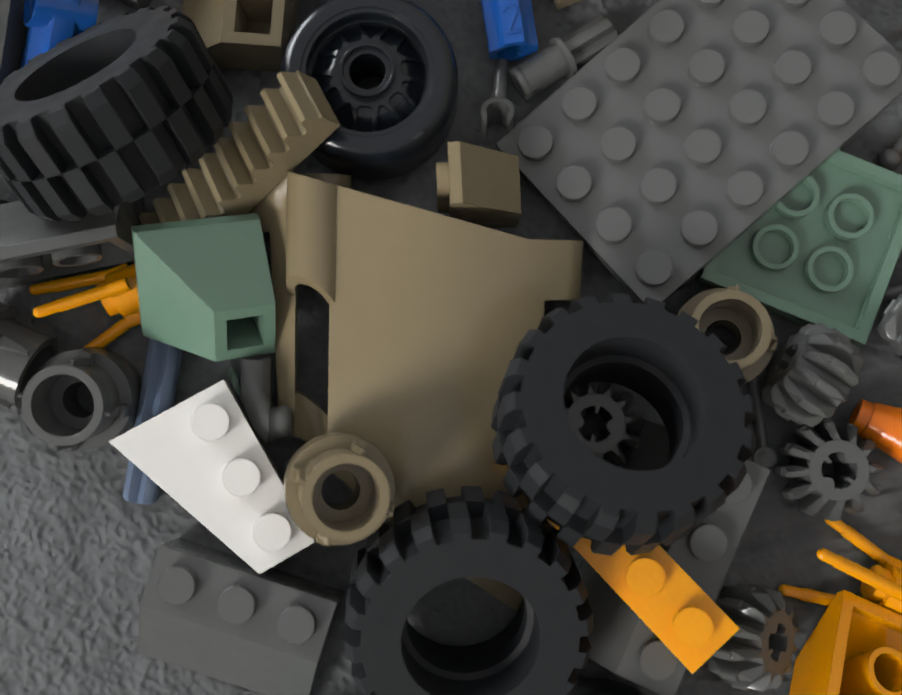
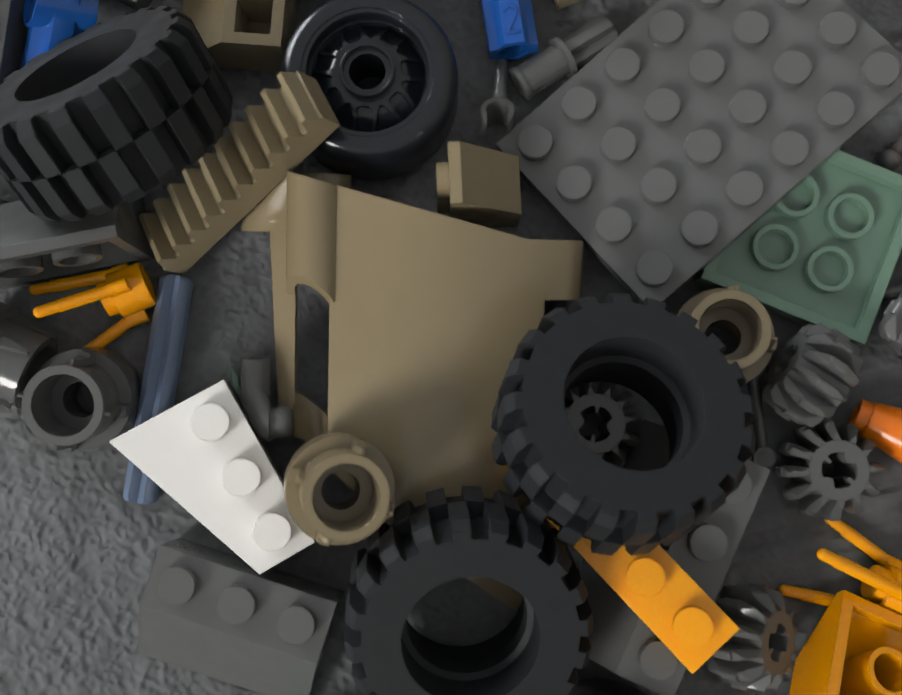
(206, 286): sand green slope -> none

